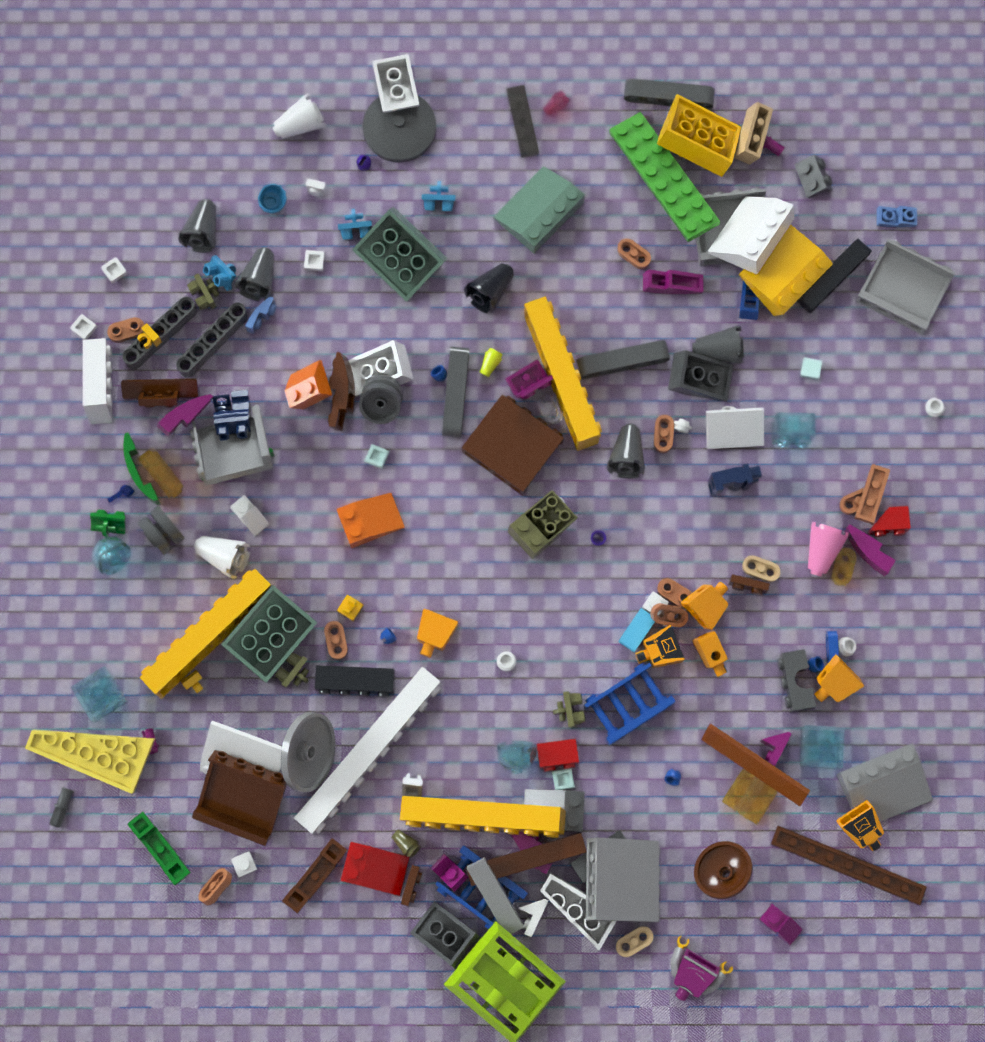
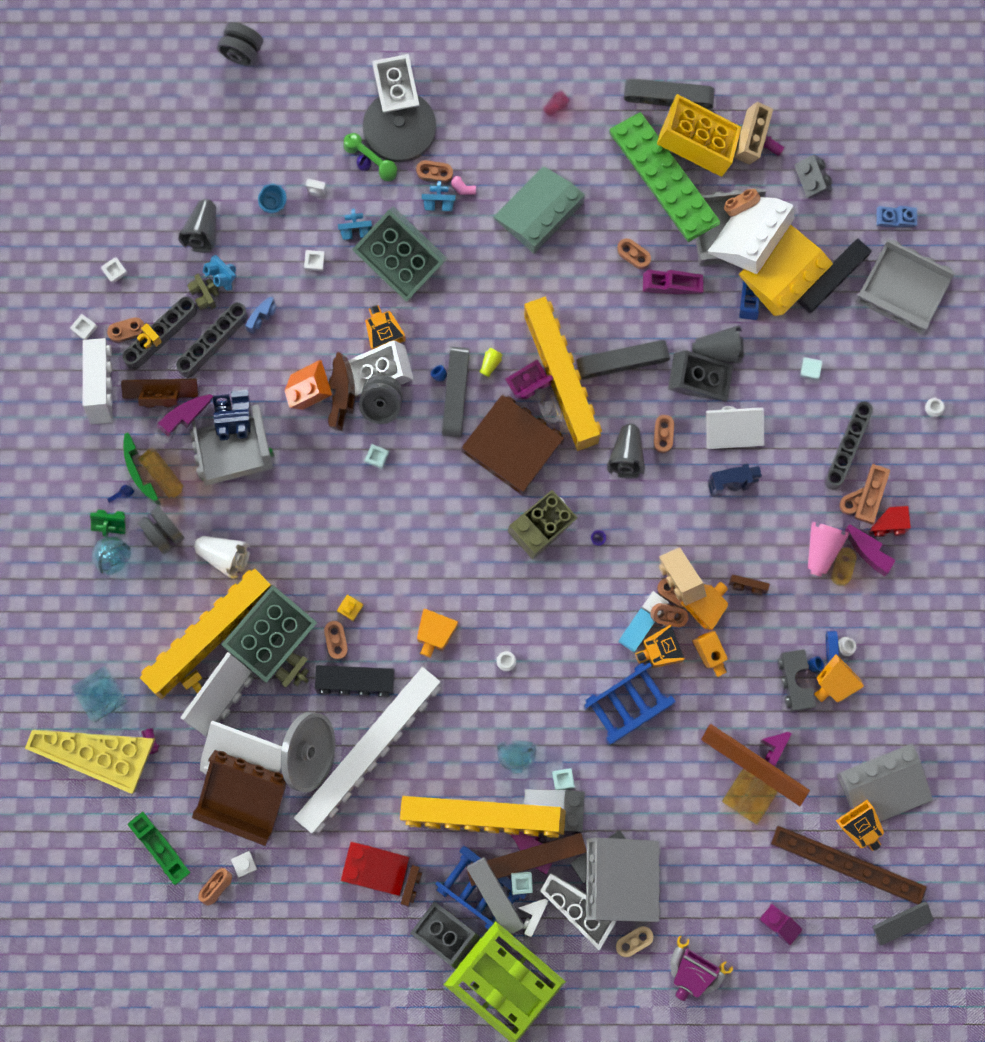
(61, 807): dark grey axle -> none
(218, 694): none -> white slope
(240, 44): none -> dark grey wheel
(249, 515): white slope -> none
(257, 276): dark grey cone -> none
(299, 119): white cone -> none
(315, 876): reddish brown slope -> none
(370, 519): orange slope -> none
(383, 328): none -> torso
(387, 169): none -> bright green piece
(388, 635): blue hinge -> none
(406, 843): olive cone -> none
(412, 786): light grey tile -> none
(435, 170): none -> nougat plate
(449, 872): magenta slope -> none
(460, 187): none -> bright pink arm
(489, 288): black cone -> none
(521, 883): none -> light aqua tile
(522, 121): clear smoke tile -> none
(557, 754): red brick -> none
(570, 700): olive hips -> none
(672, 777): blue hinge -> none
(682, 426): white plate -> none
(682, 576): none -> tan brick
(716, 862): reddish brown dish -> none
(742, 202): none -> nougat plate
(761, 567): tan plate -> none
(793, 429): clear light blue brick -> none
(822, 747): clear light blue brick -> none
(852, 437): none -> dark grey beam
(902, 923): none -> dark grey tile

